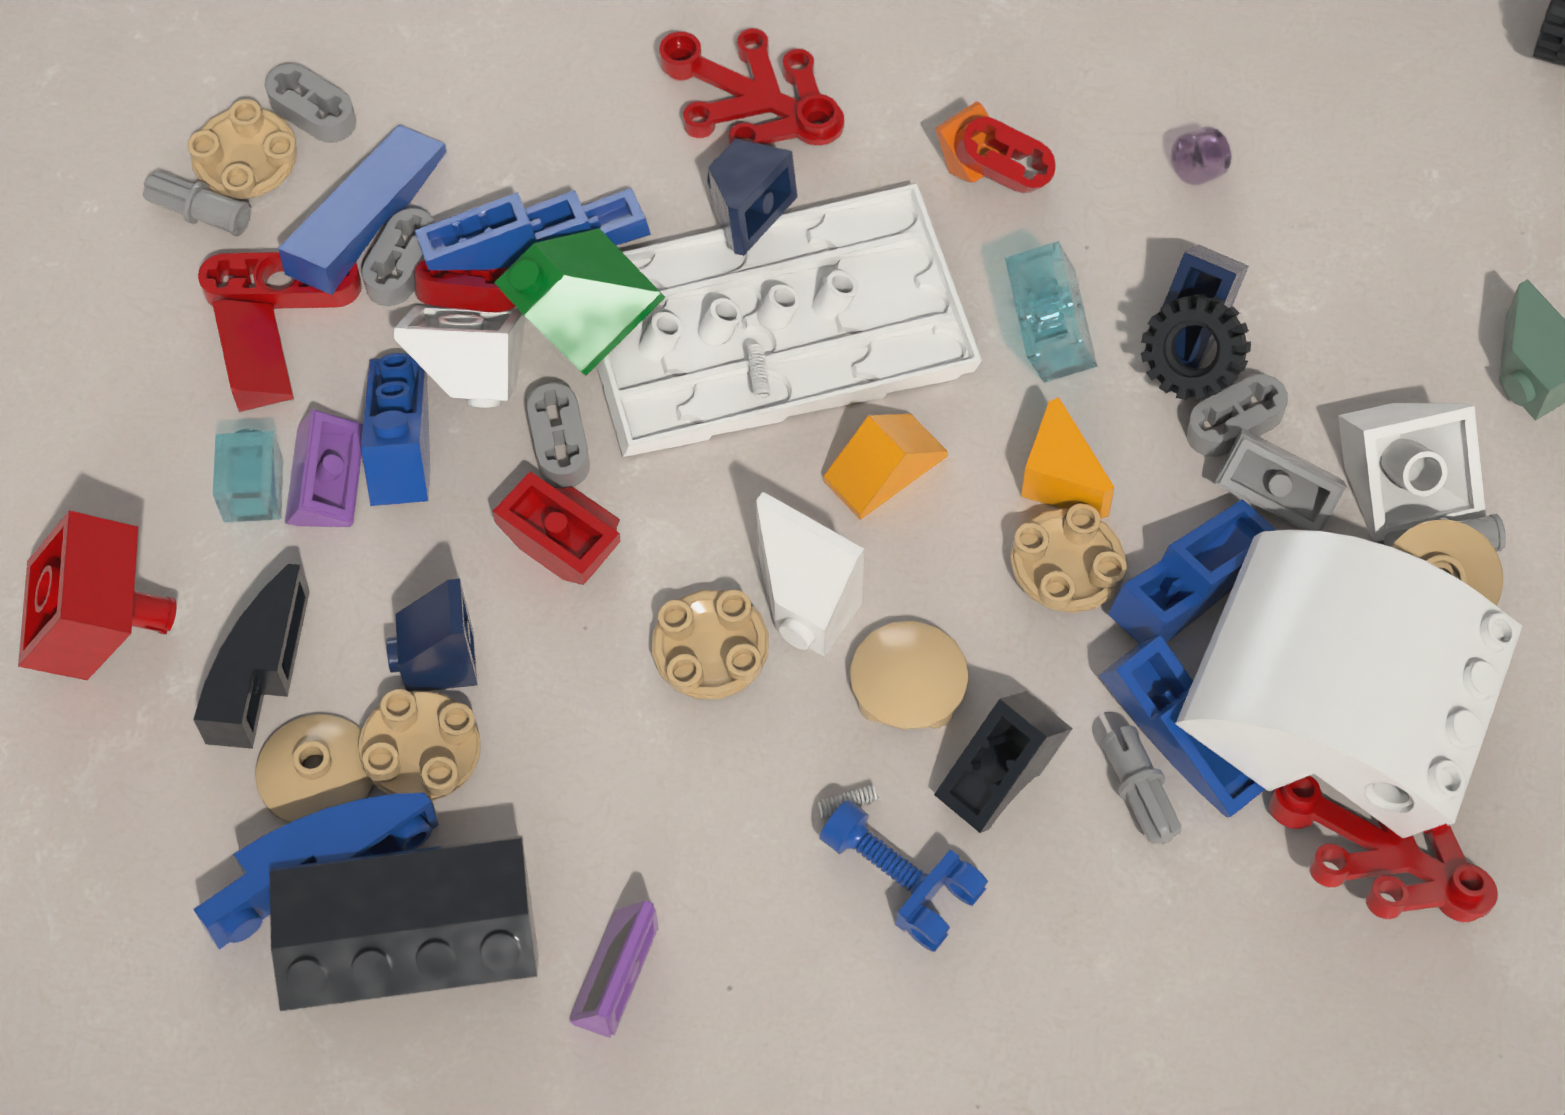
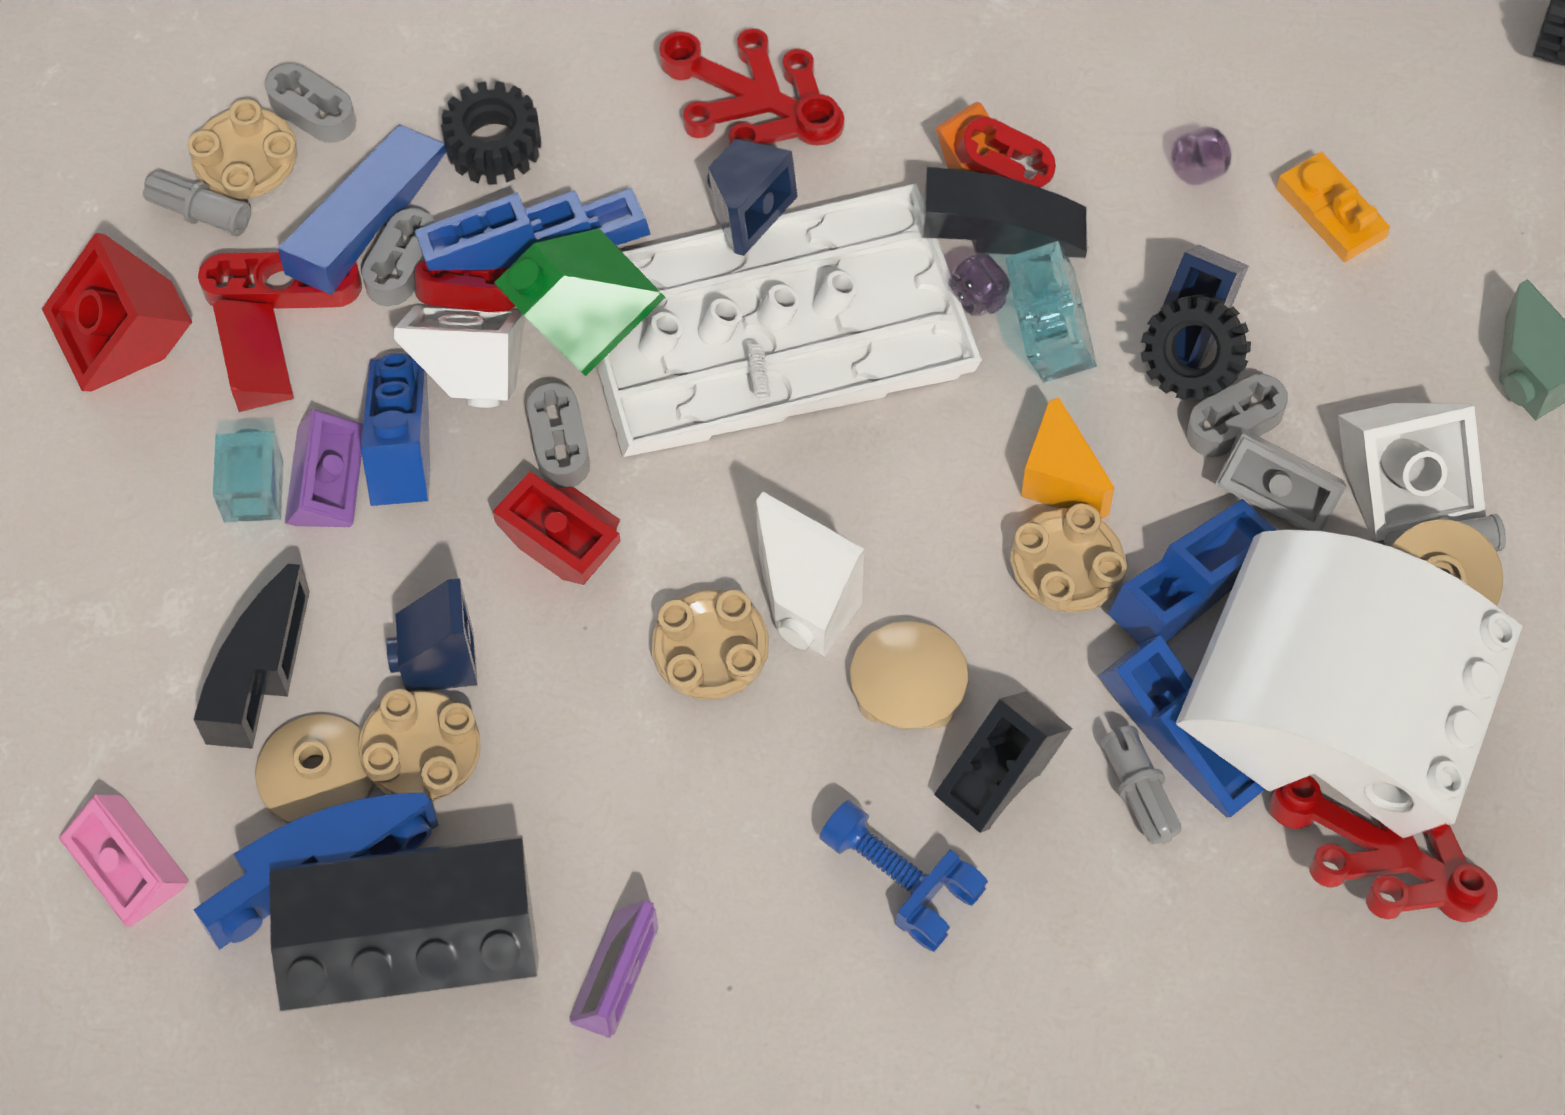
(84, 597): red brick -> none
(113, 314): none -> red slope
(122, 857): none -> bright pink slope
(490, 108): none -> black tyre
(831, 811): white leg -> none
(882, 461): light orange slope -> none
(979, 285): none -> clear purple piece
(1000, 213): none -> black slope
(1332, 206): none -> light orange plate

